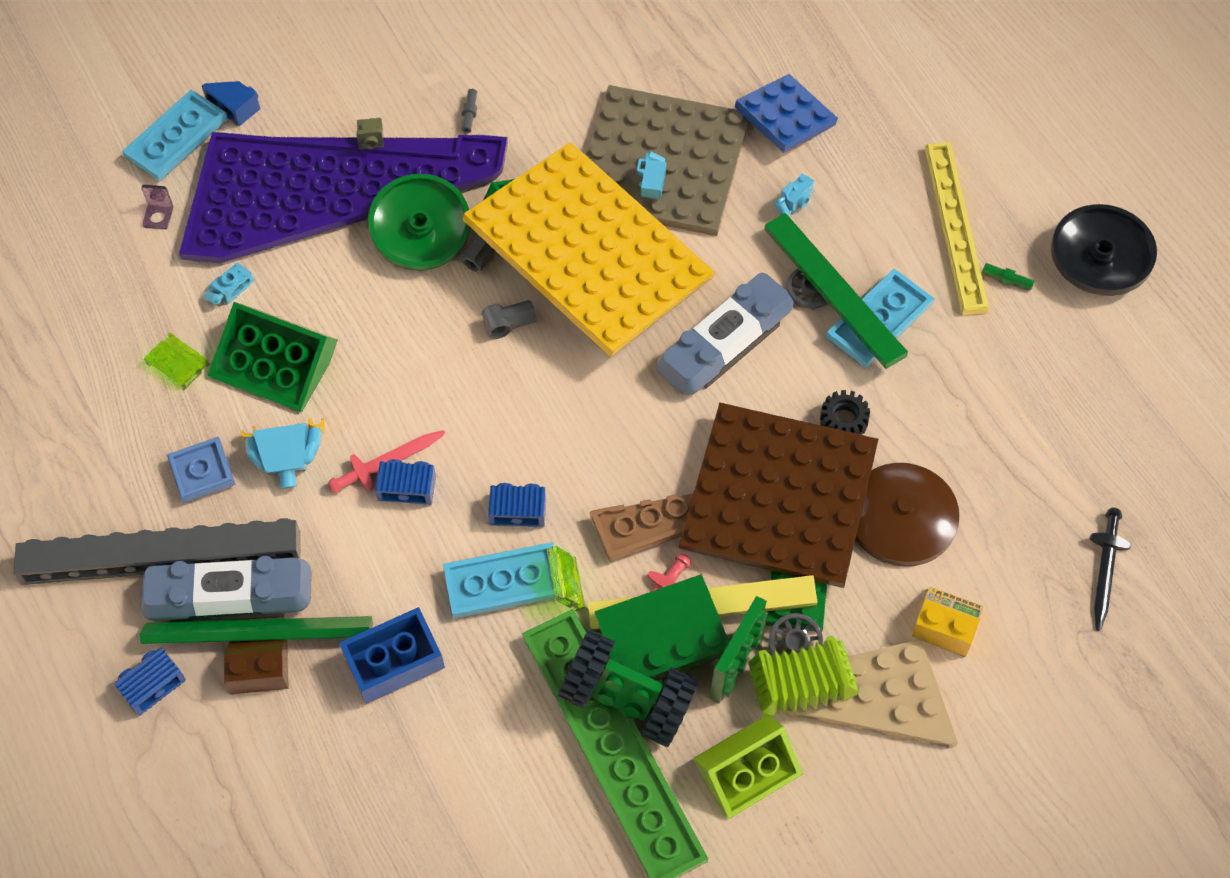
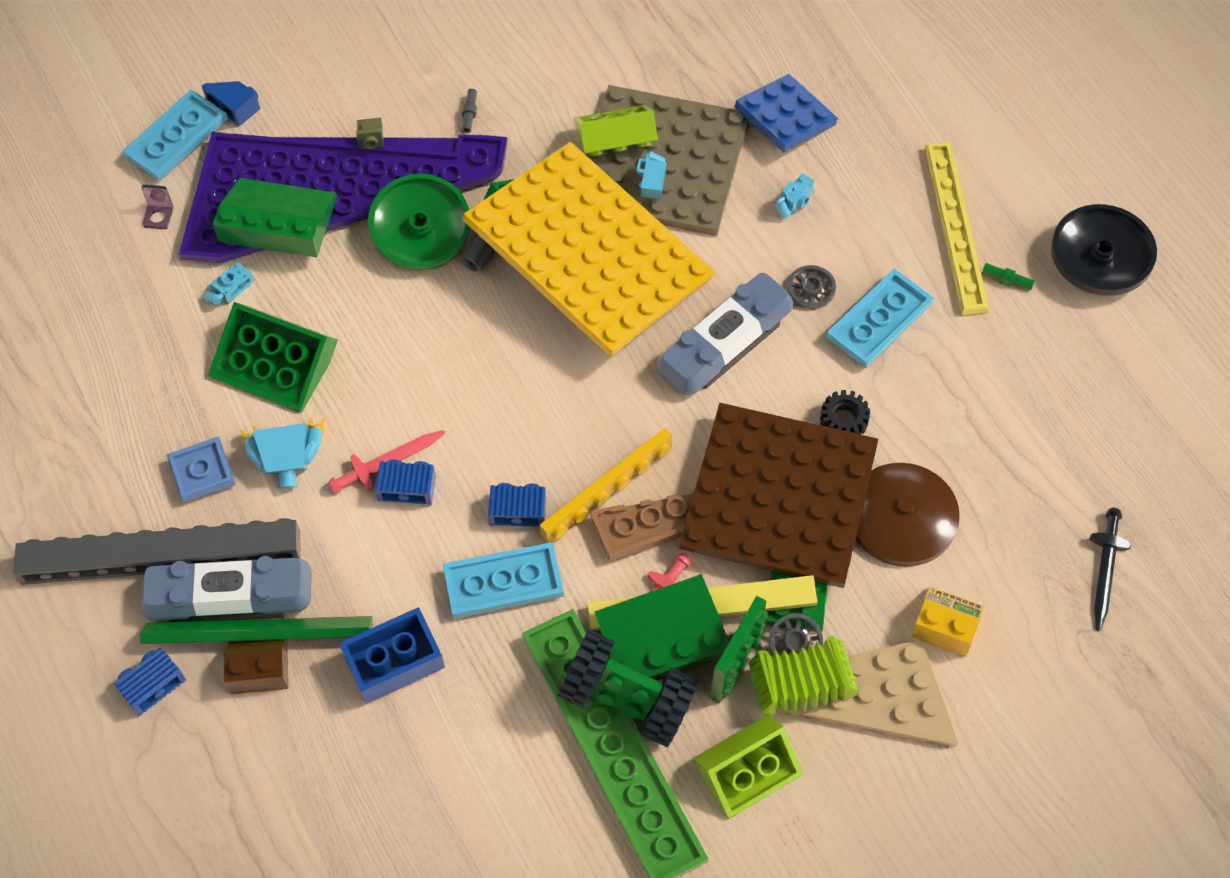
(176, 361): clear neon green plate -> none
(274, 217): none -> green slope
(501, 320): dark grey piece -> none
(565, 578): clear neon green plate -> none
(600, 491): none -> yellow plate
(616, 129): none -> lime slope
(836, 291): green tile -> none

